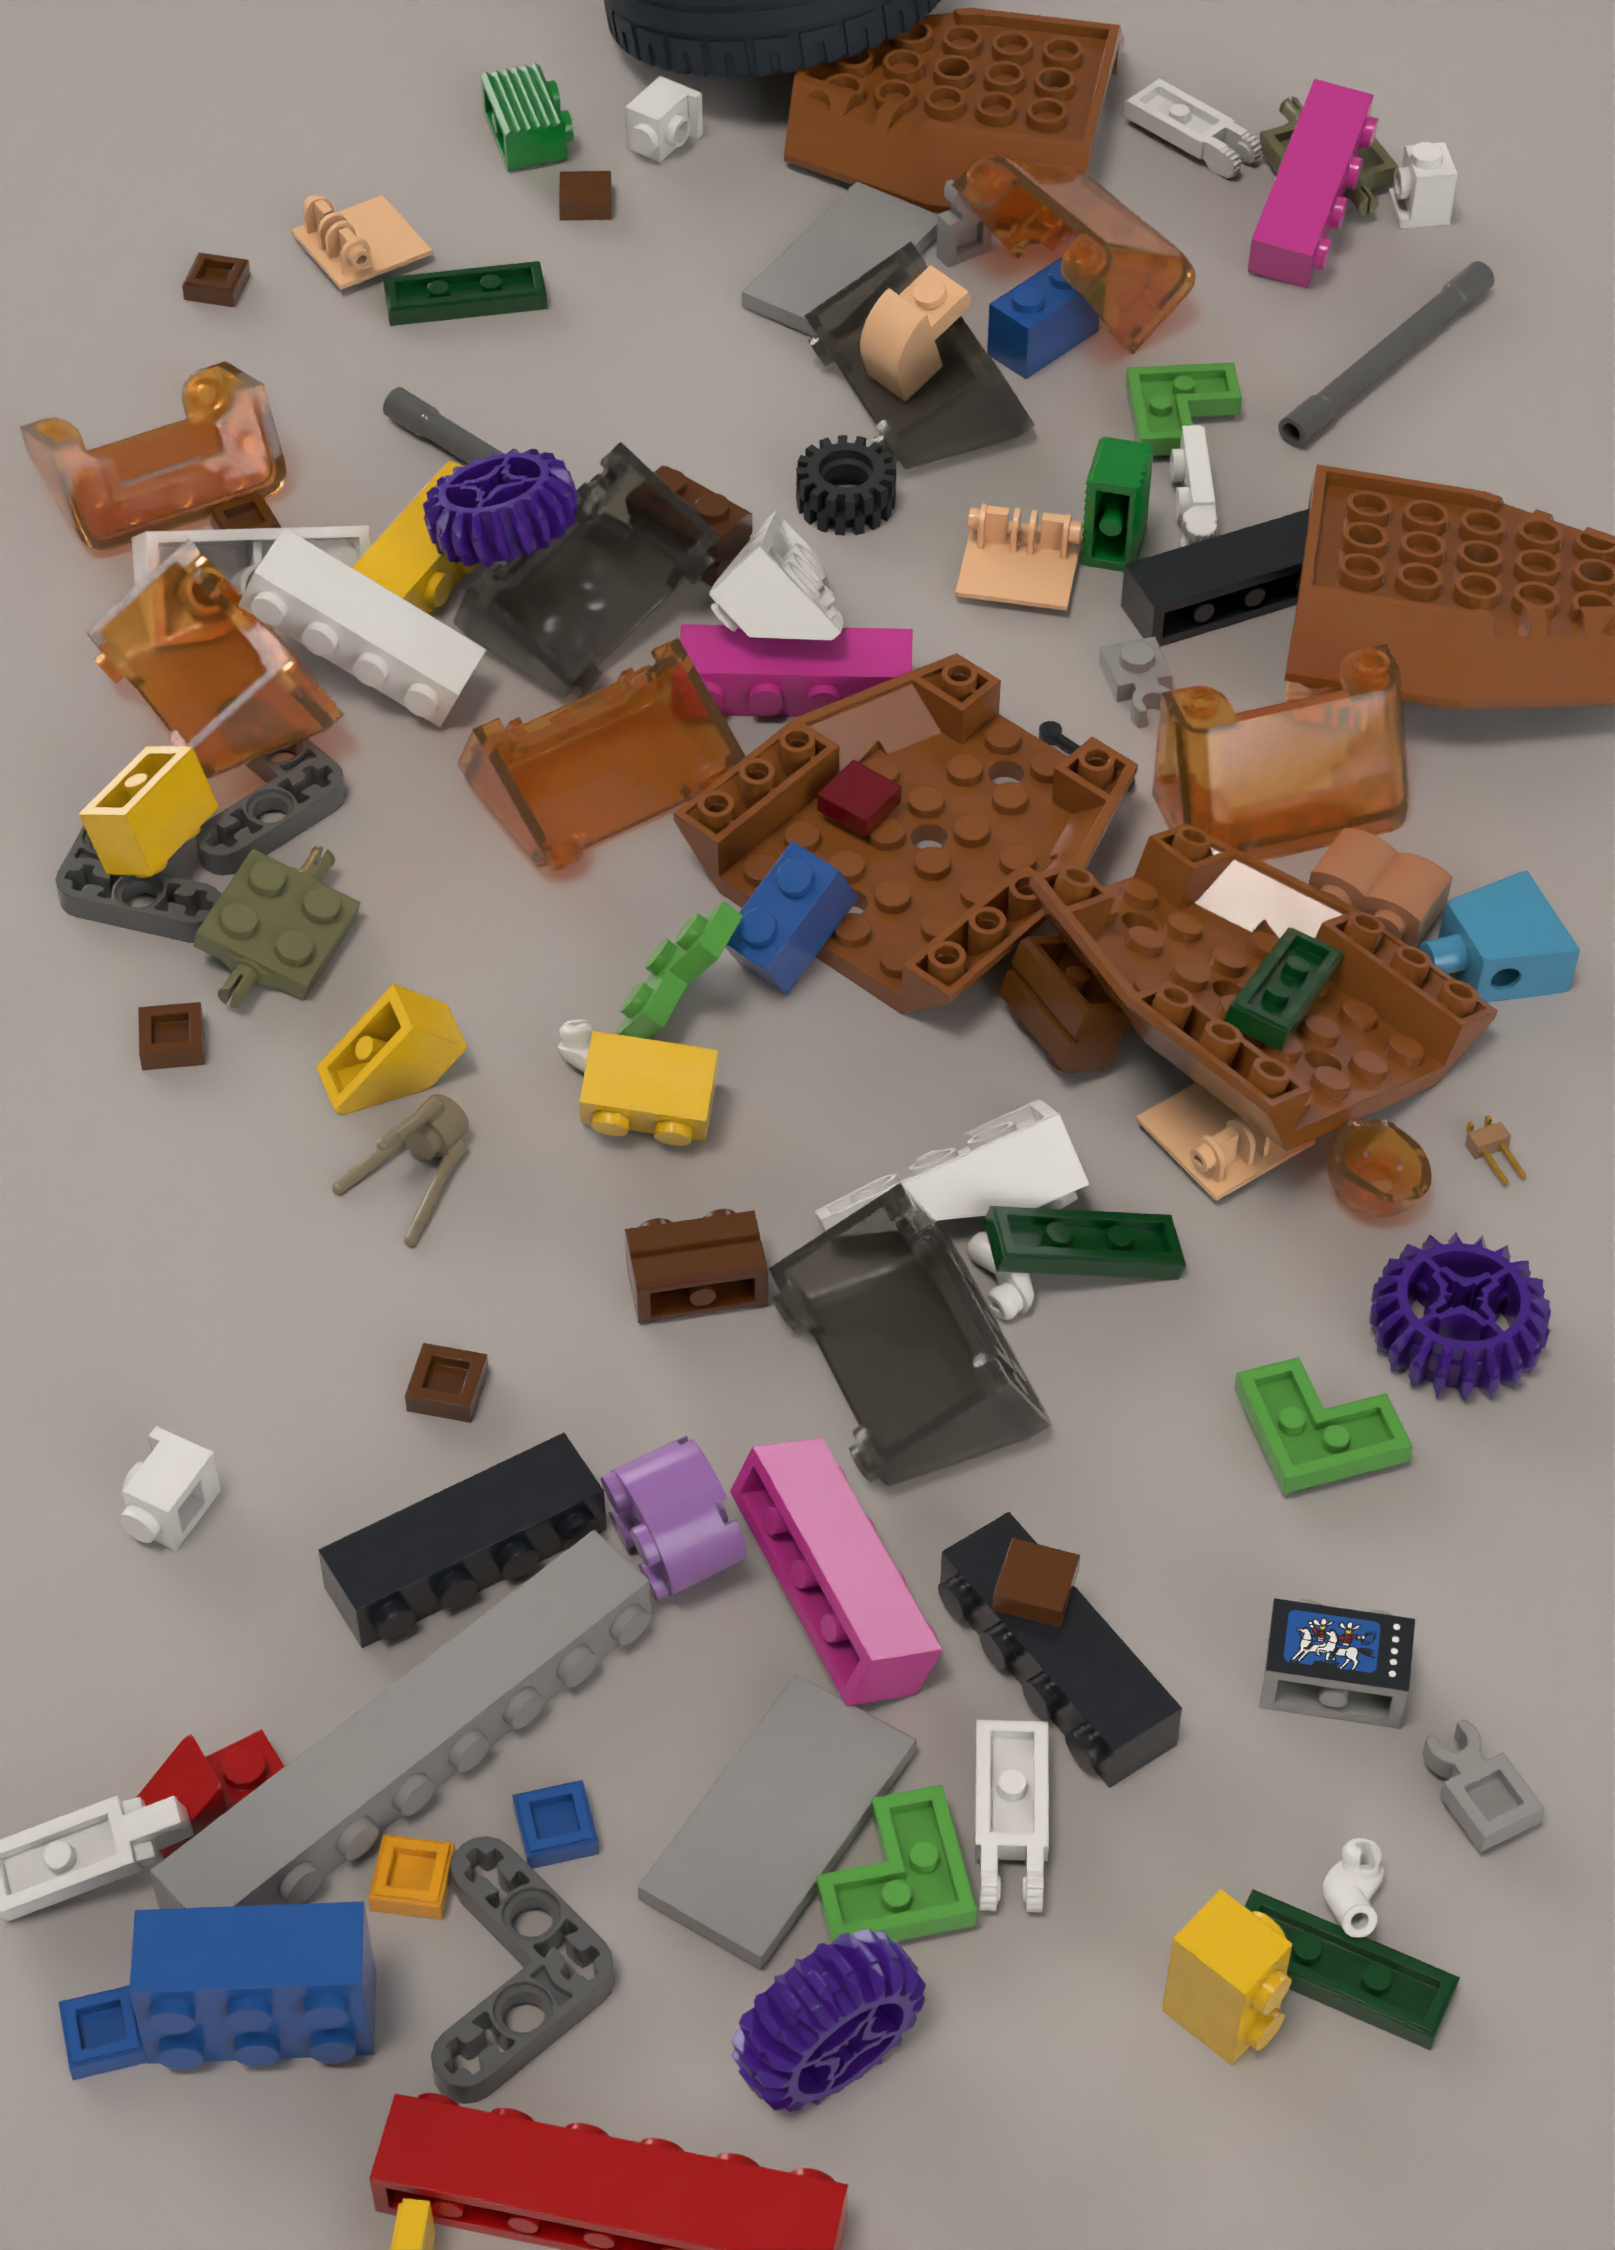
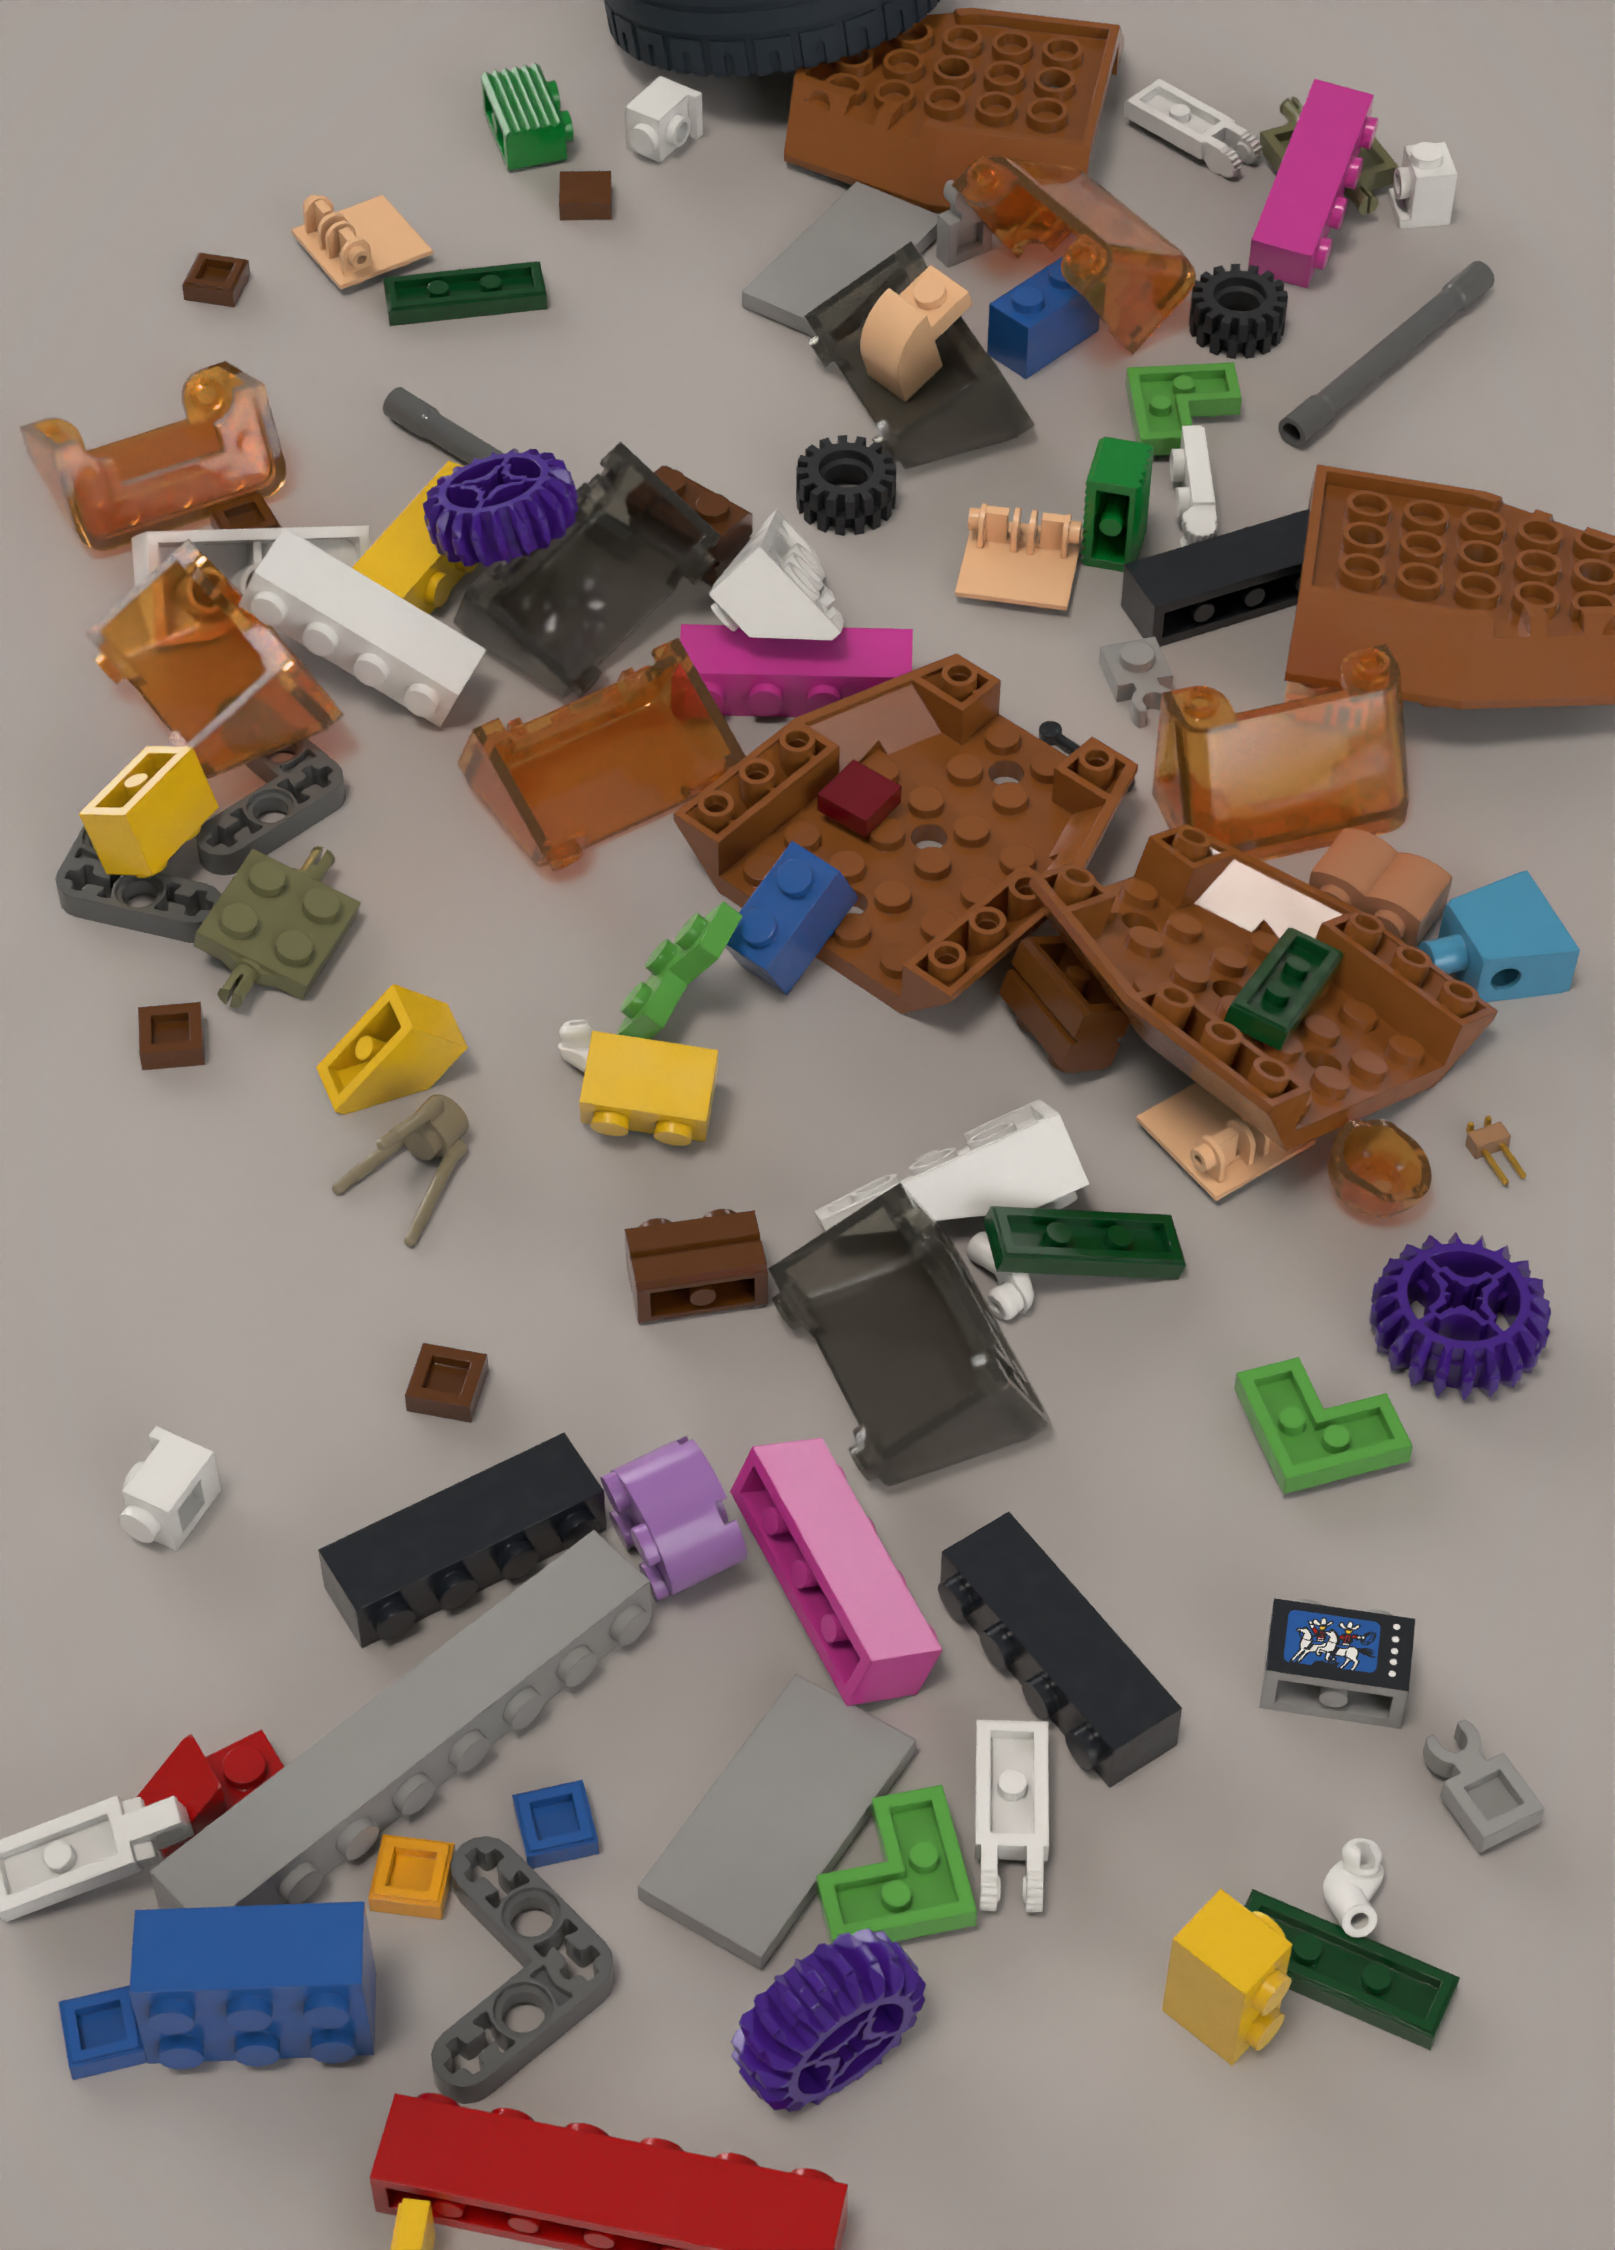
(1036, 1582): reddish brown tile -> none
(1238, 311): none -> black tyre

